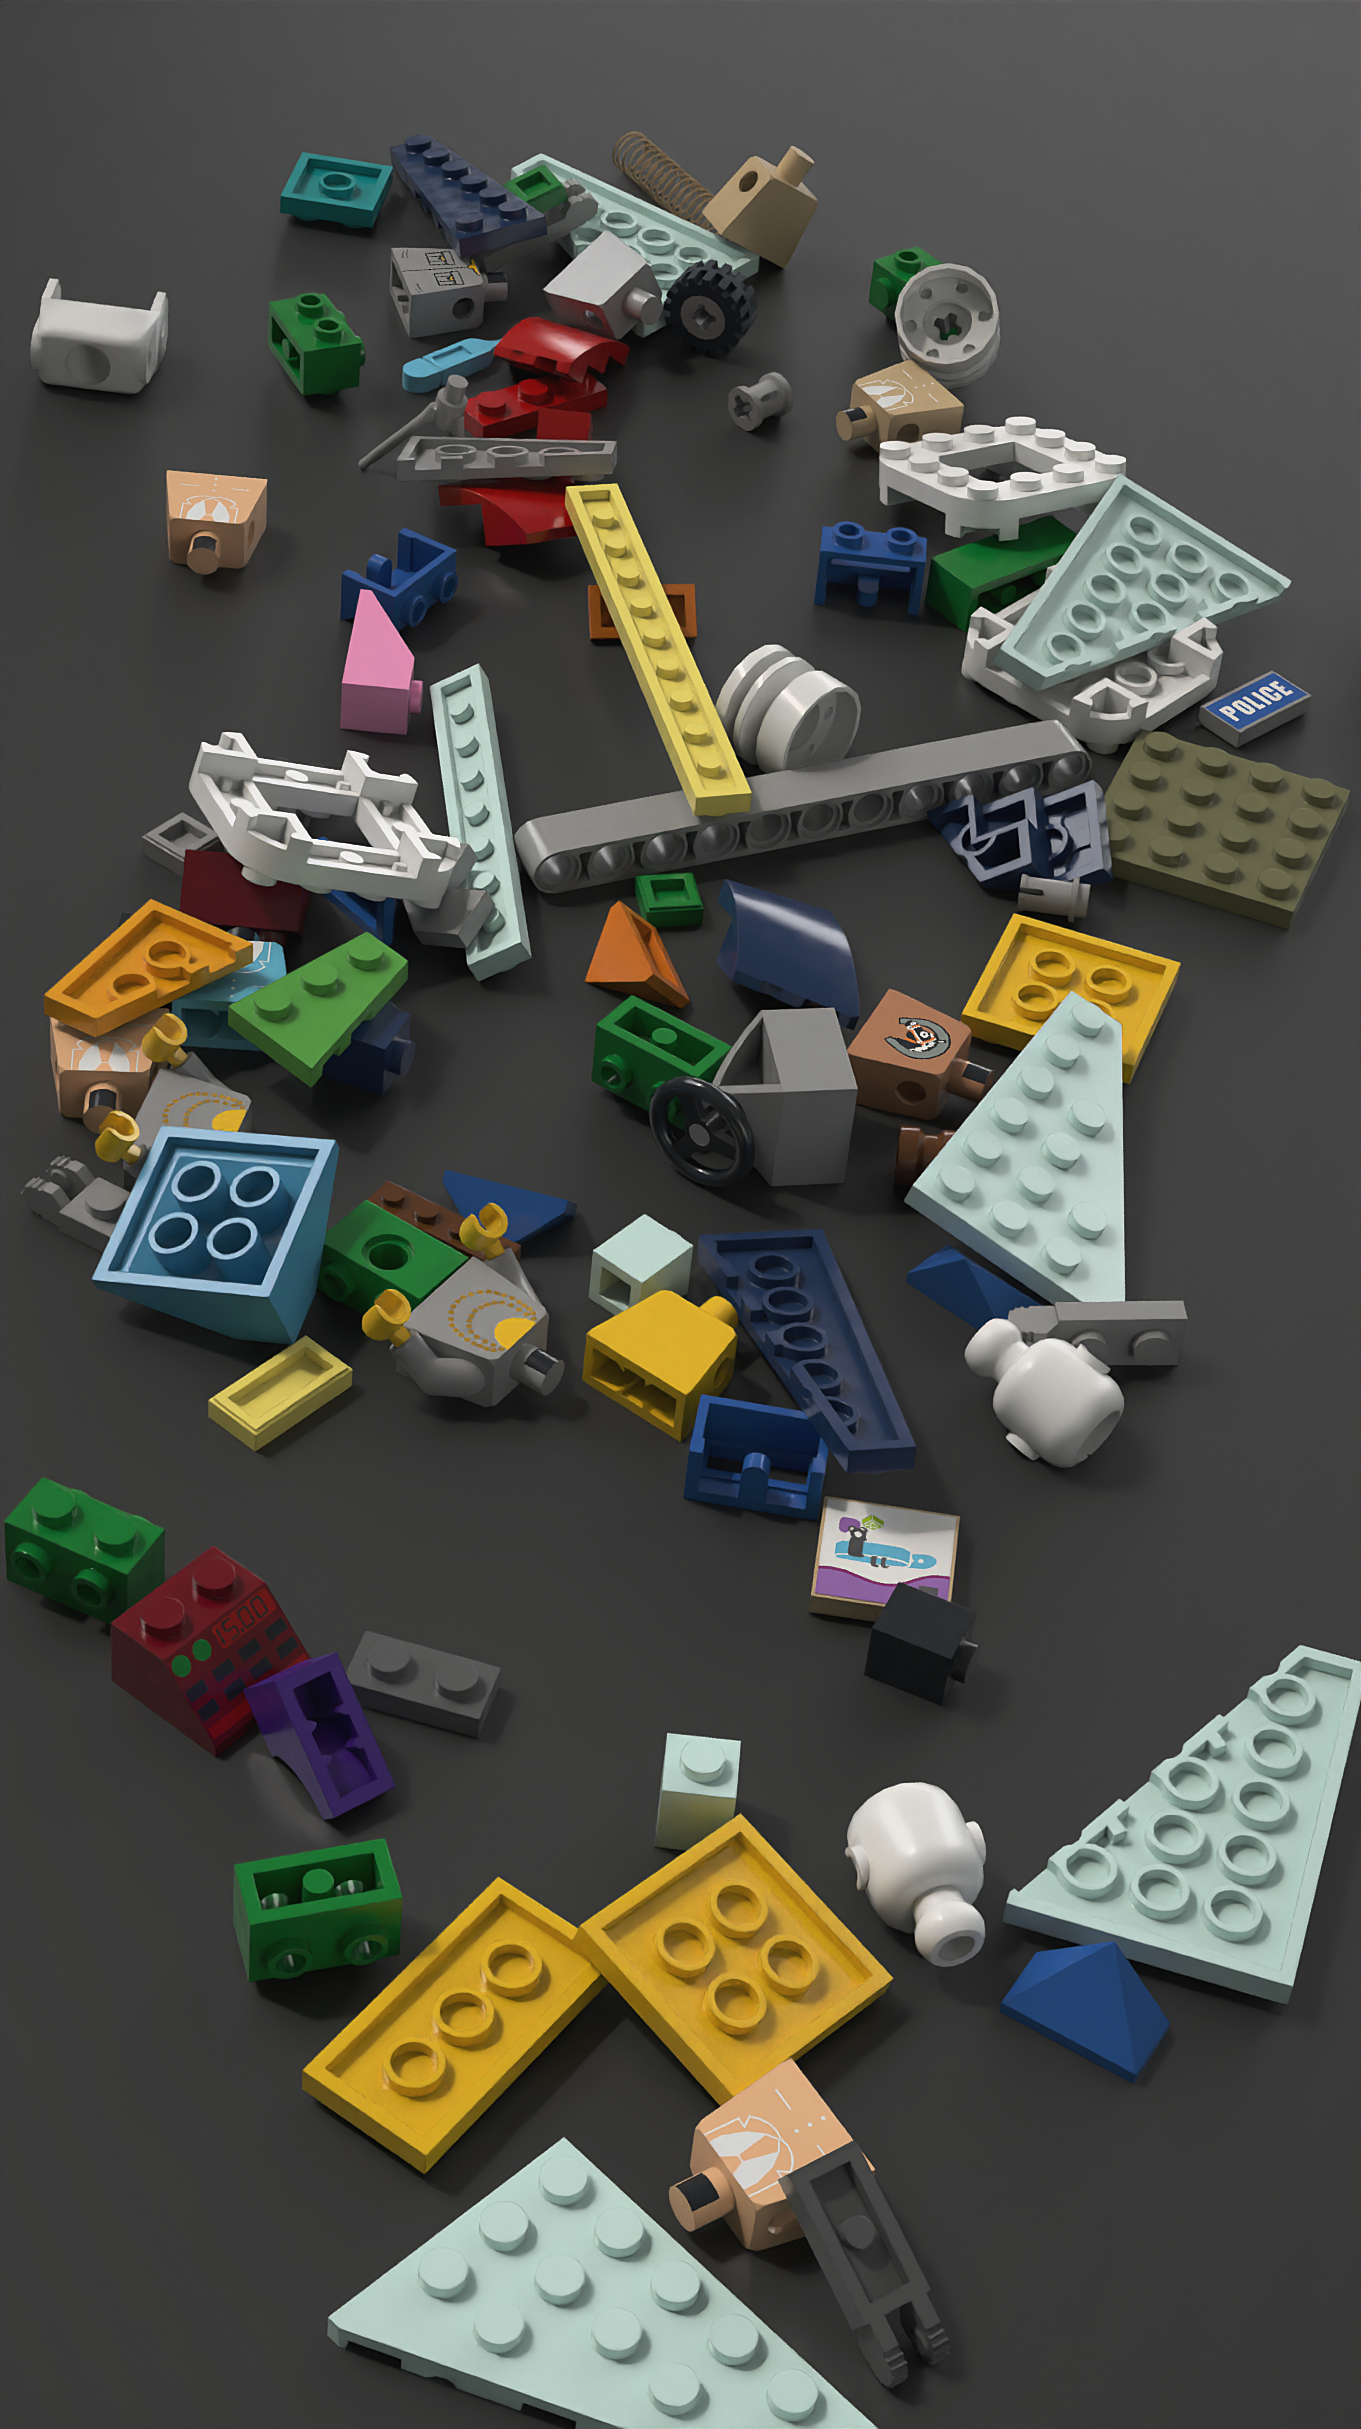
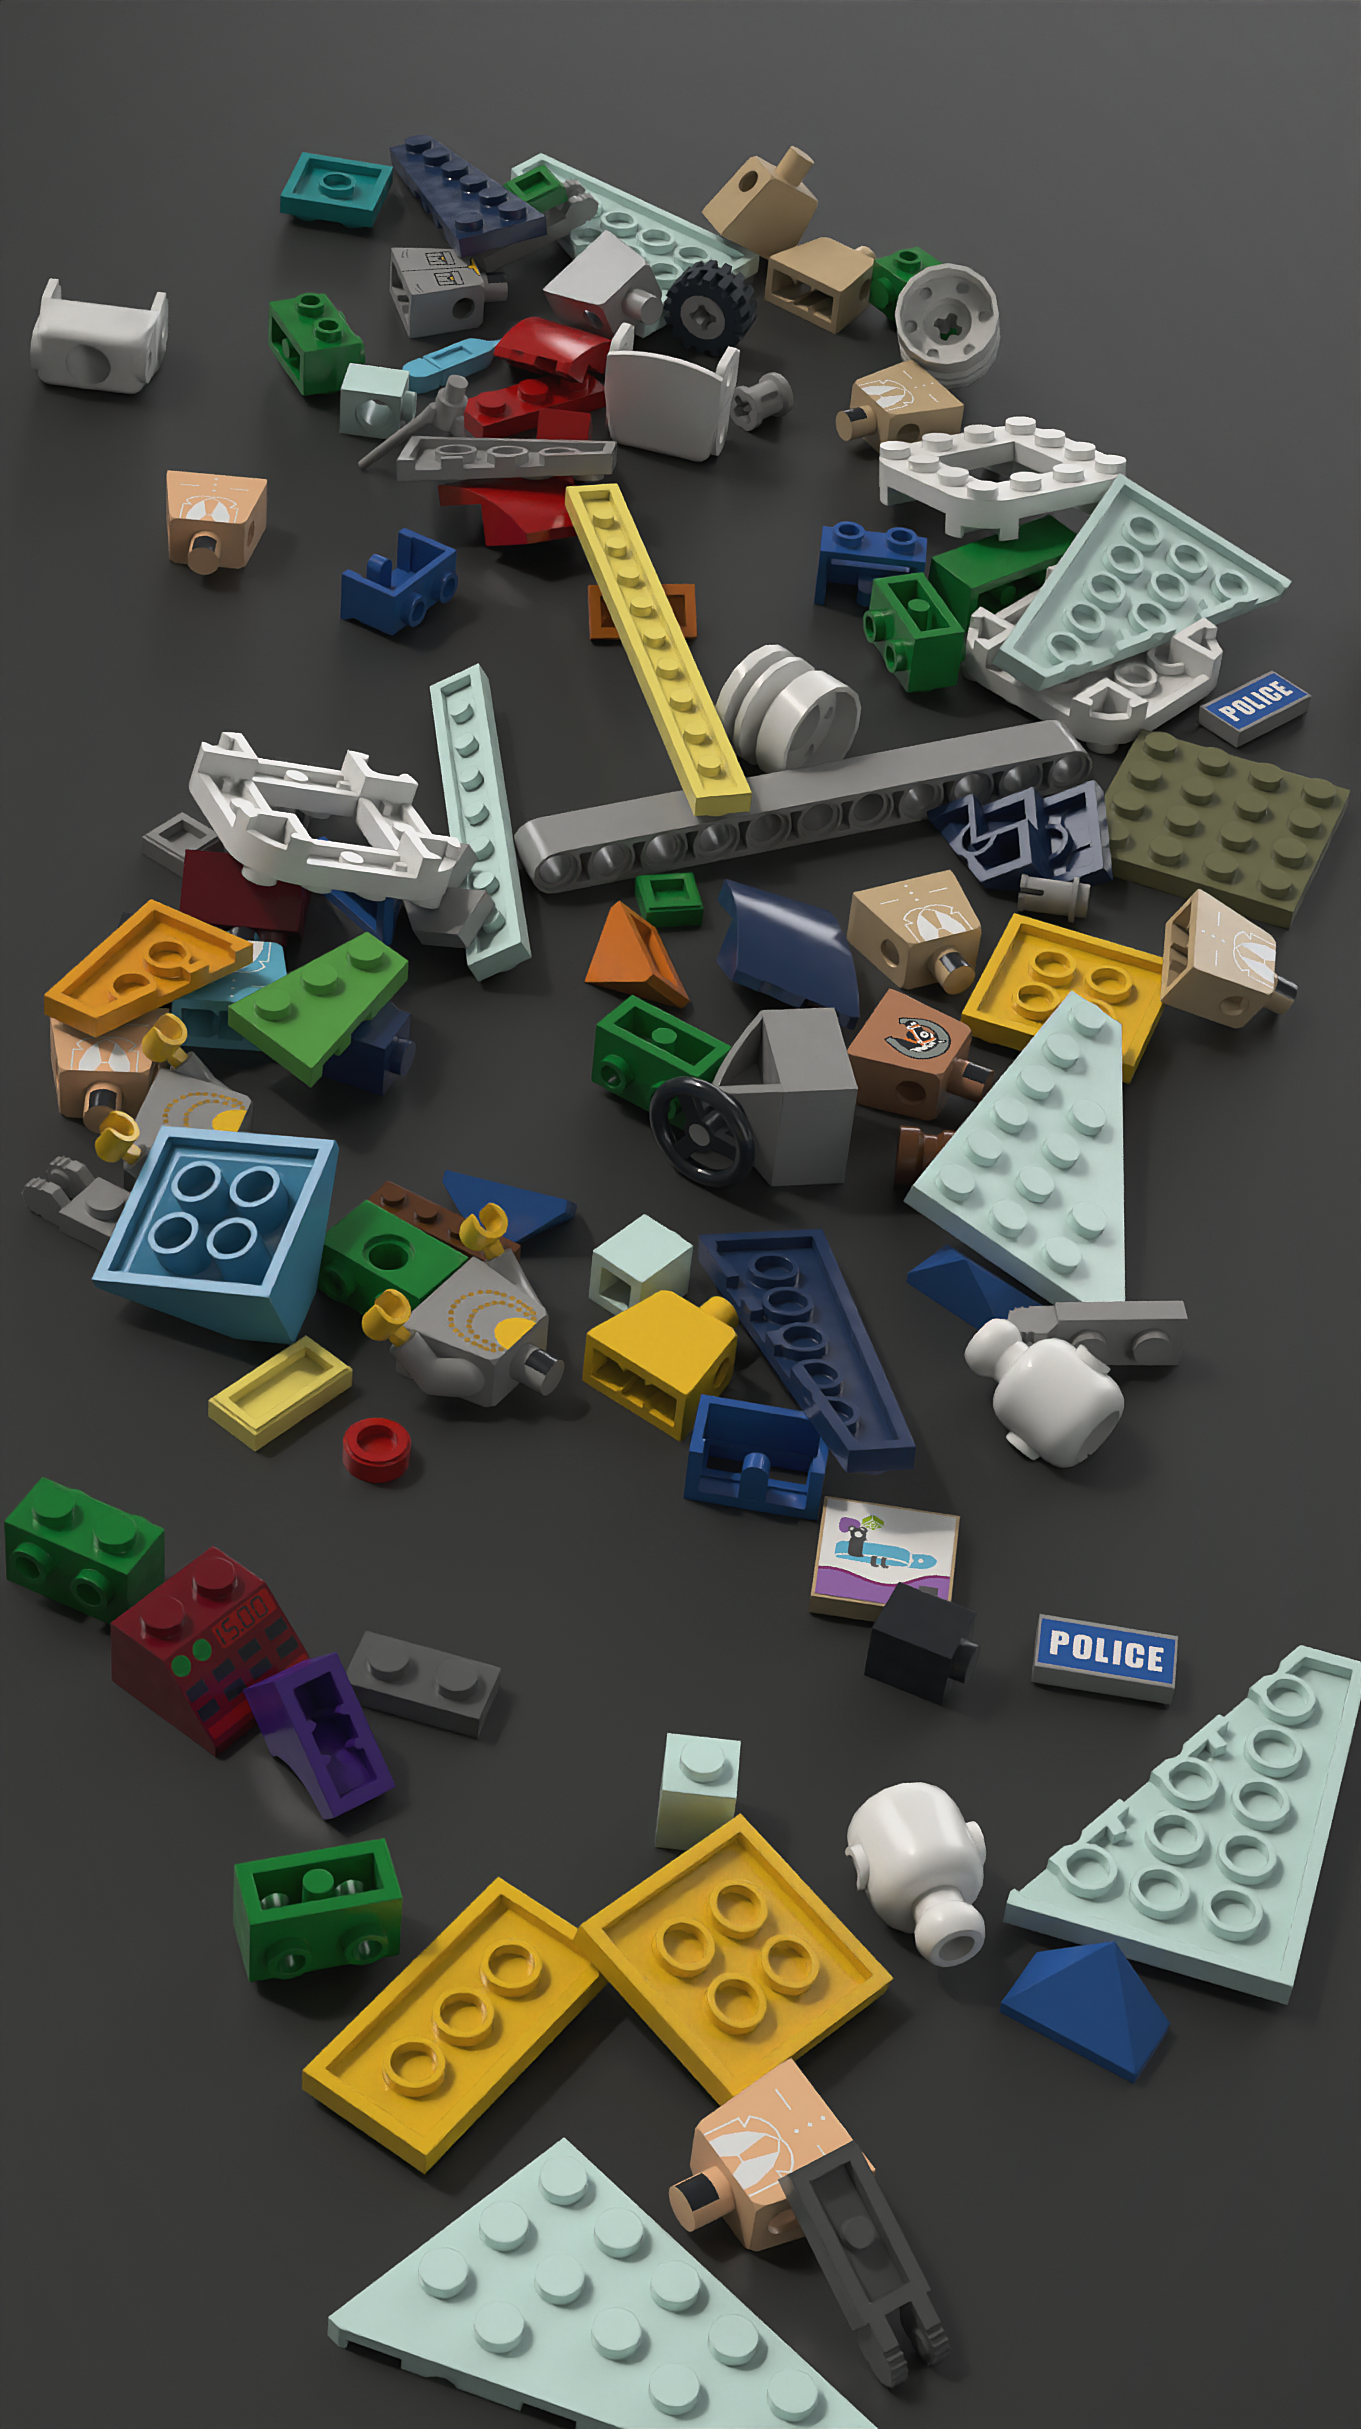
(365, 417): none -> light aqua brick
(376, 1450): none -> red tile
(378, 674): bright pink slope -> none
(643, 185): tan piece -> none
(667, 401): none -> white piece
(821, 282): none -> tan torso
(914, 632): none -> green brick
(918, 931): none -> tan torso
(1105, 1659): none -> tile
(1220, 964): none -> tan torso

